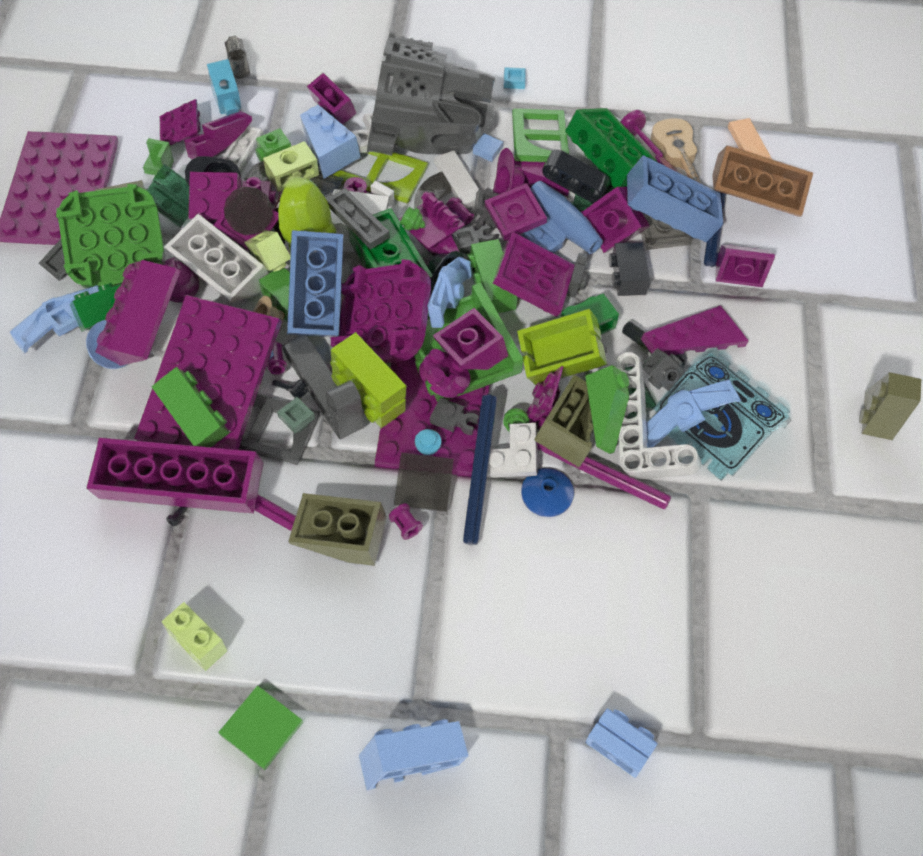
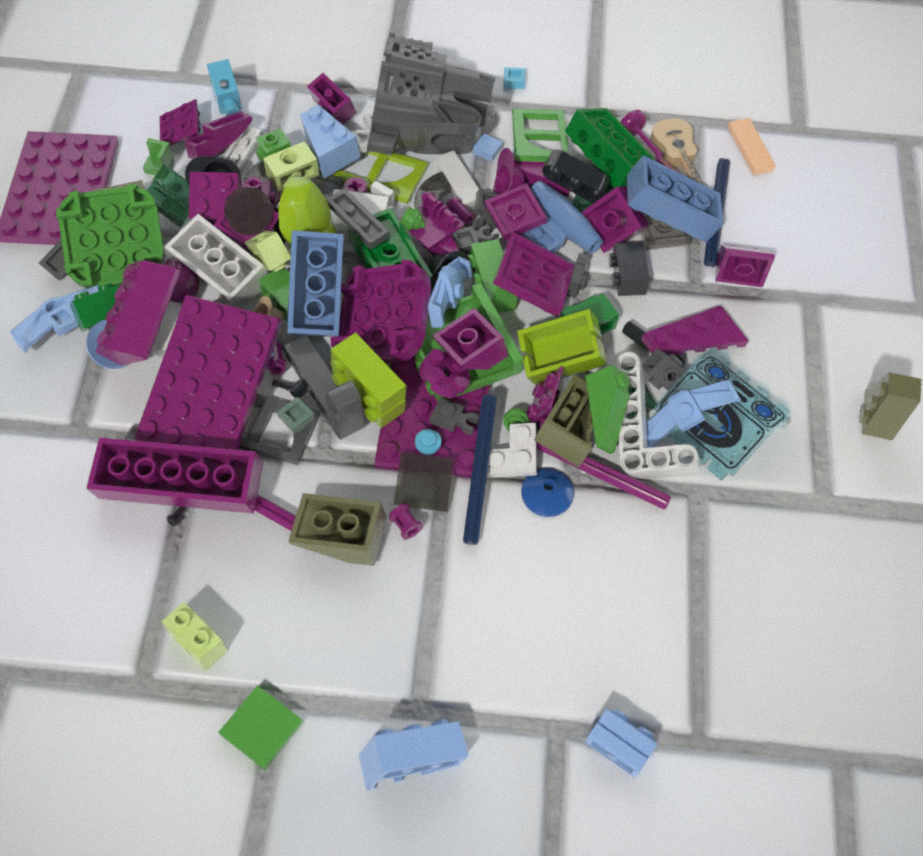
(191, 408): bright green brick -> none
(237, 57): clear smoke piece -> none
(761, 180): medium nougat slope -> none

